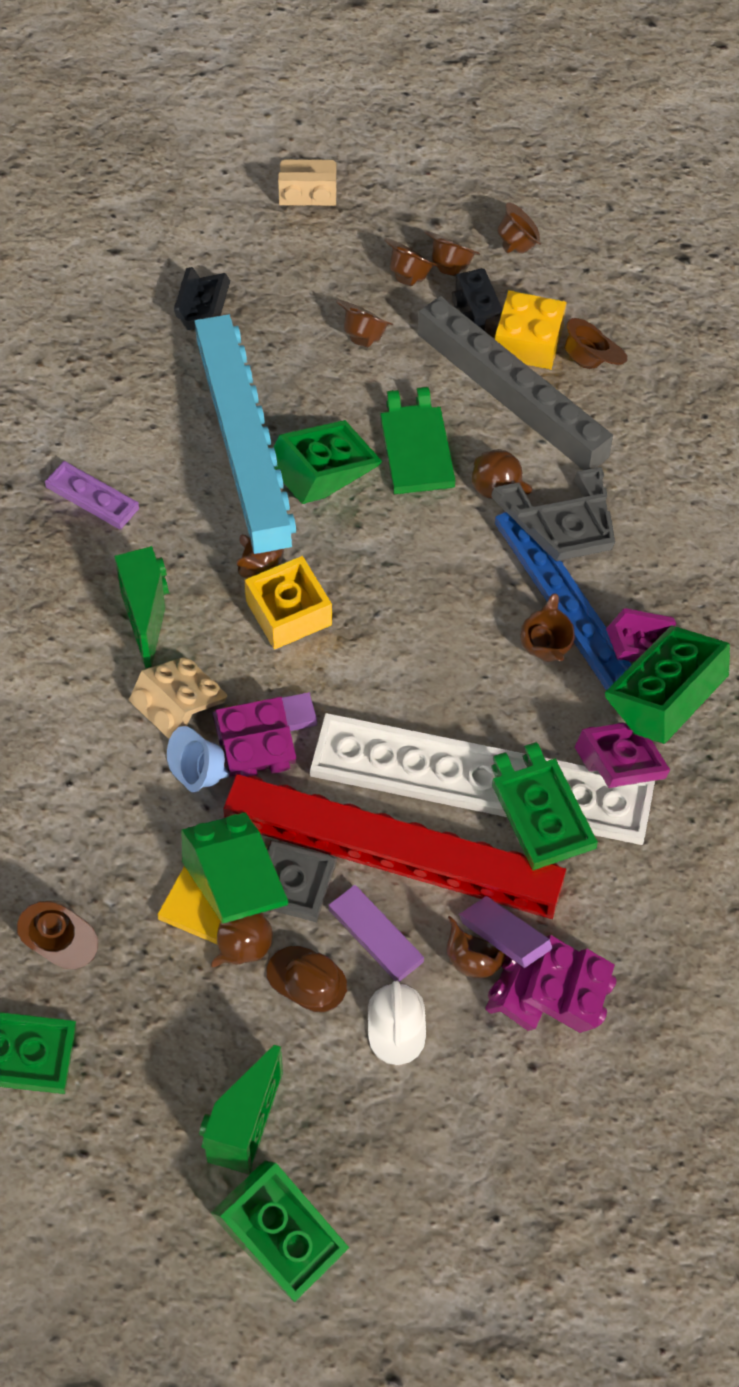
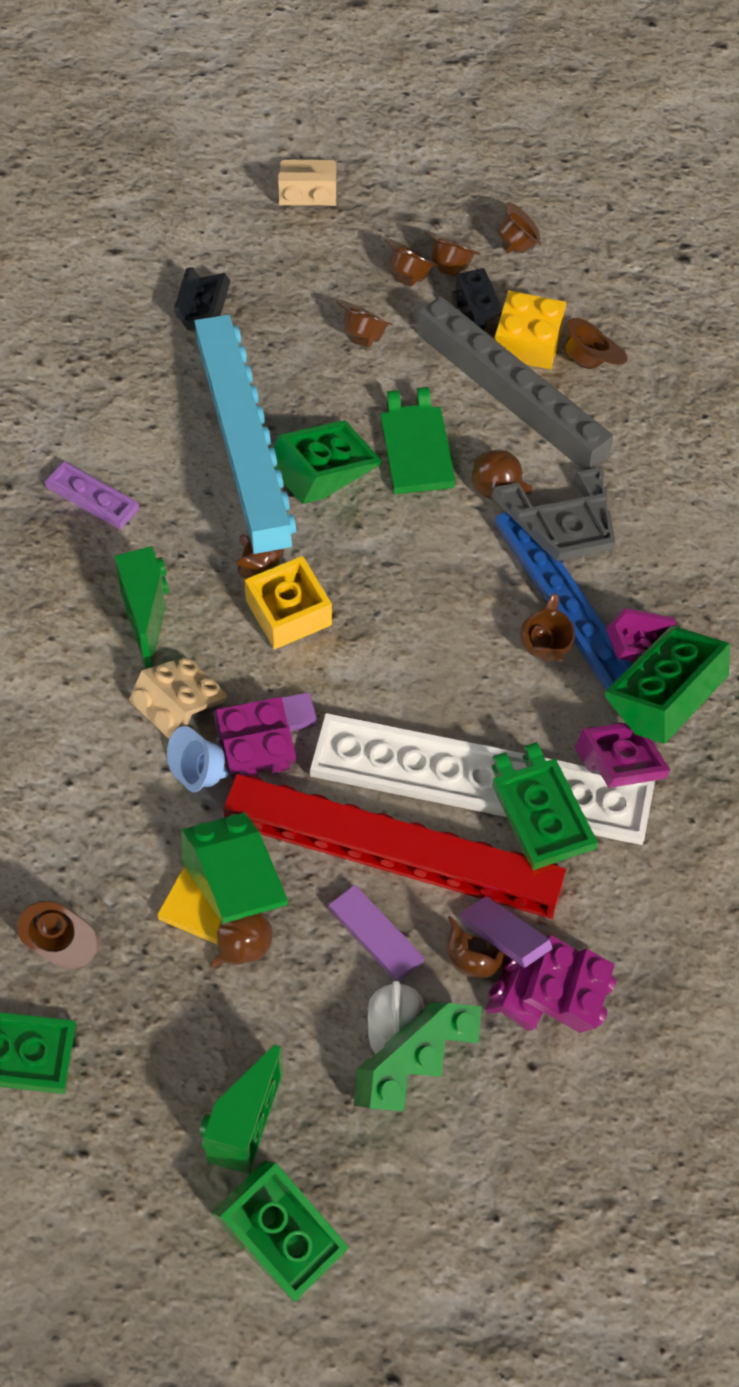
(304, 878): dark grey tile -> none
(307, 978): reddish brown piece -> none
(416, 1051): none -> green brick

